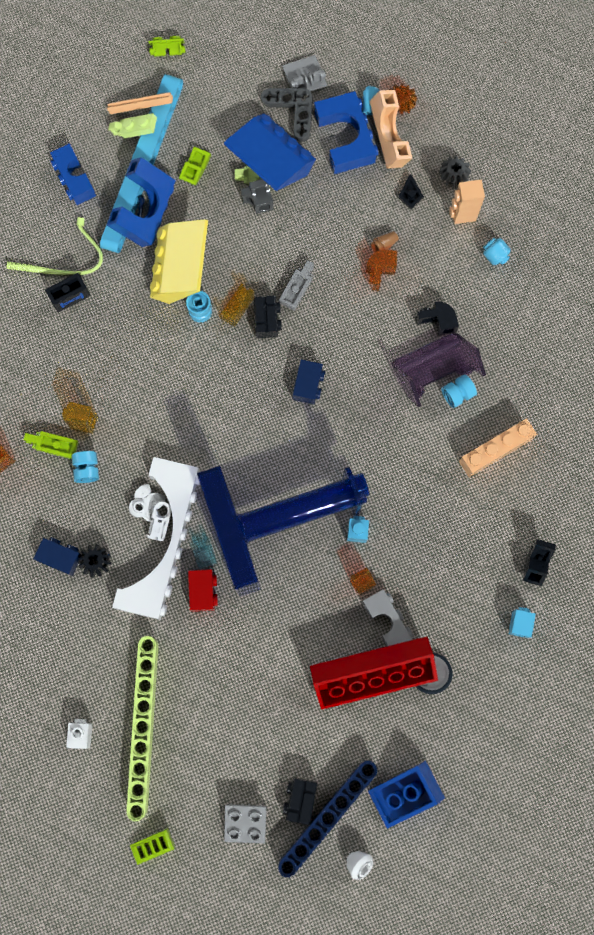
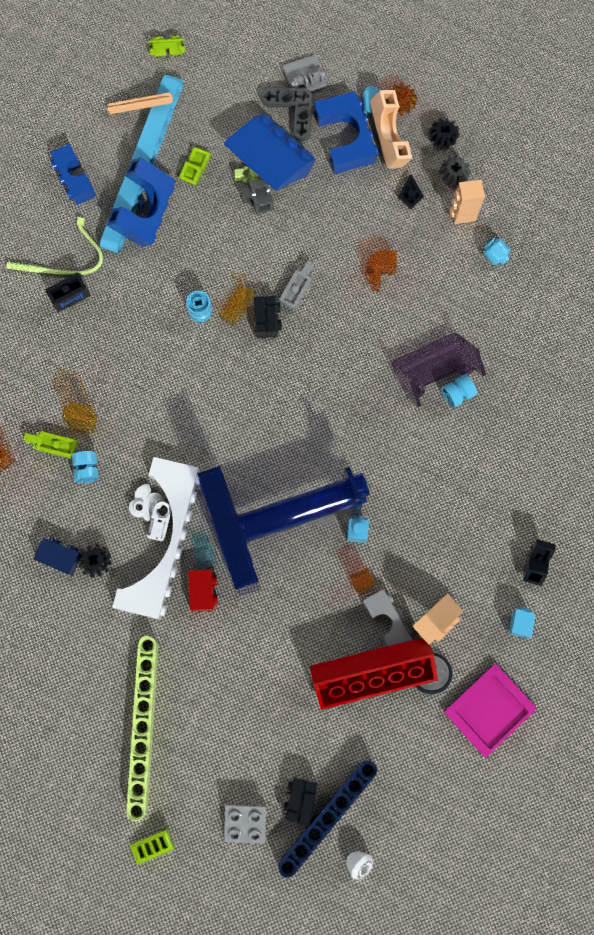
(79, 734): white brick -> none
(134, 126): yellowish green hinge -> none
(178, 260): light yellow slope -> none
(308, 381): dark blue brick -> none
(384, 242): medium nougat cone -> none
(406, 794): blue slope -> none
(438, 619): none -> light nougat brick
(442, 315): black brick -> none
(444, 133): none -> black gear
(490, 710): none -> dark pink piece
(497, 447): light nougat brick -> none

